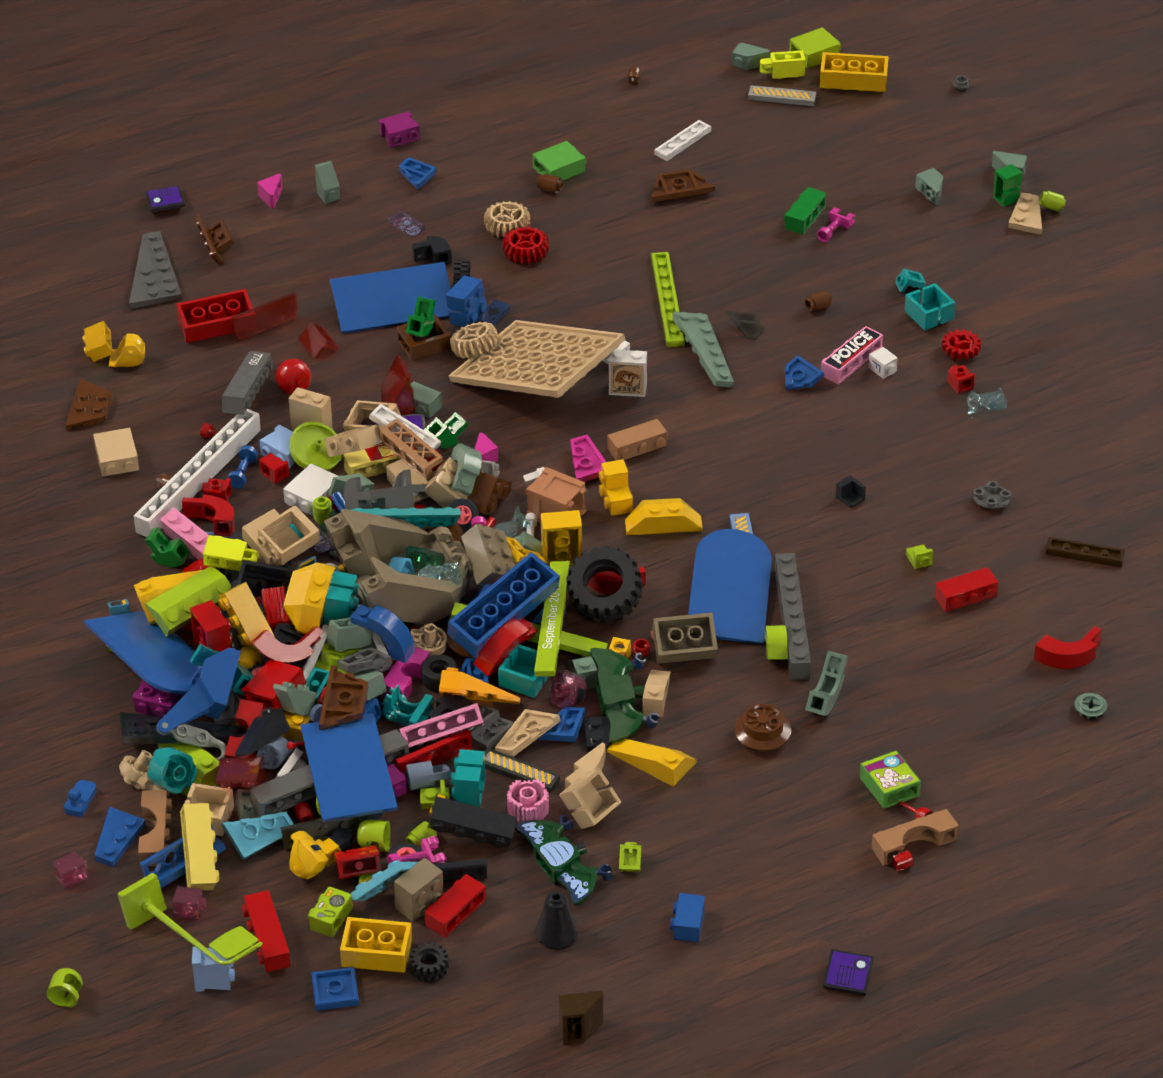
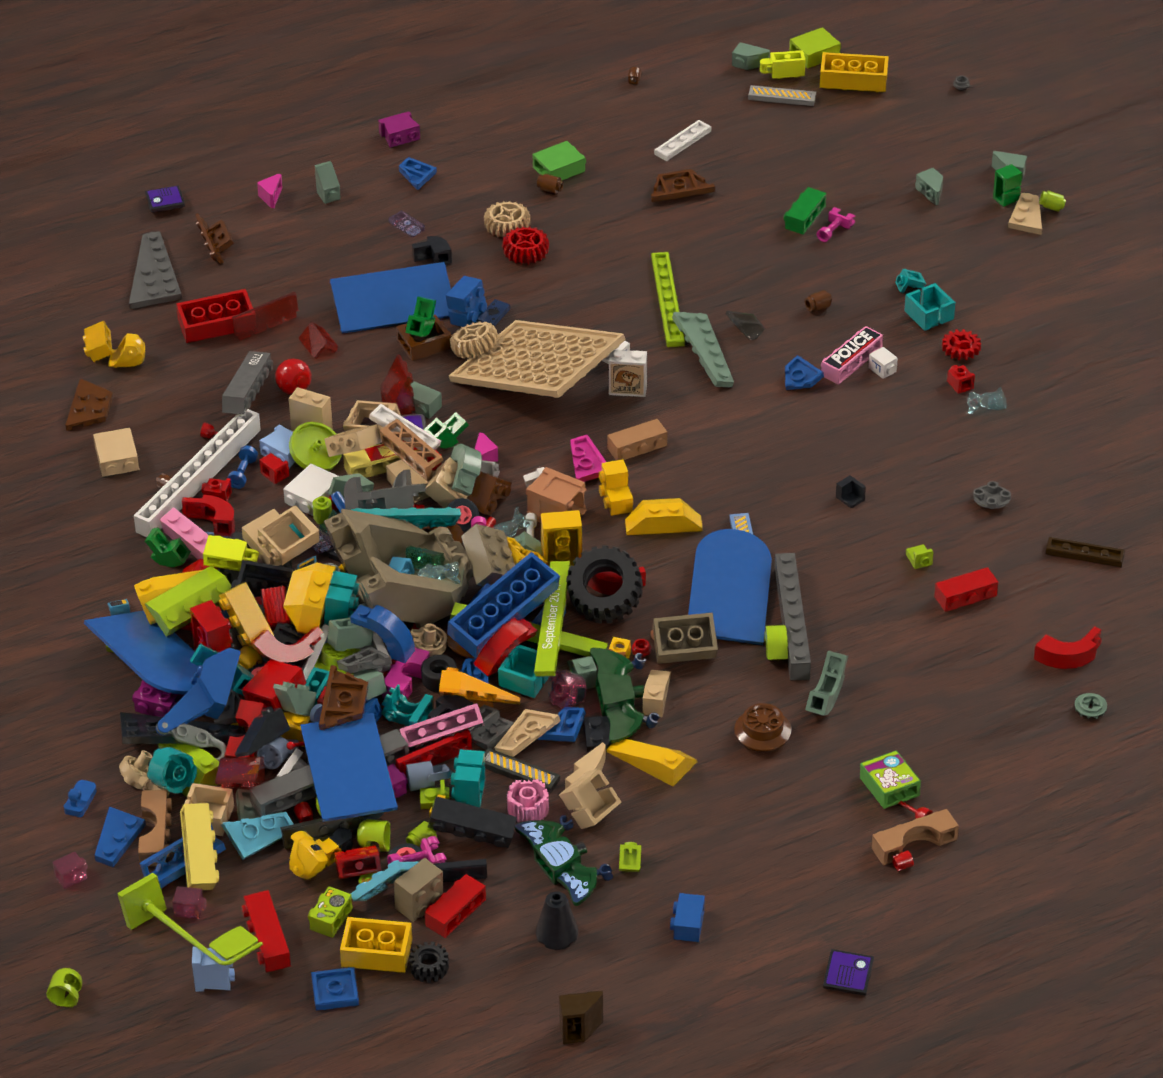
(461, 269): black tyre -> none

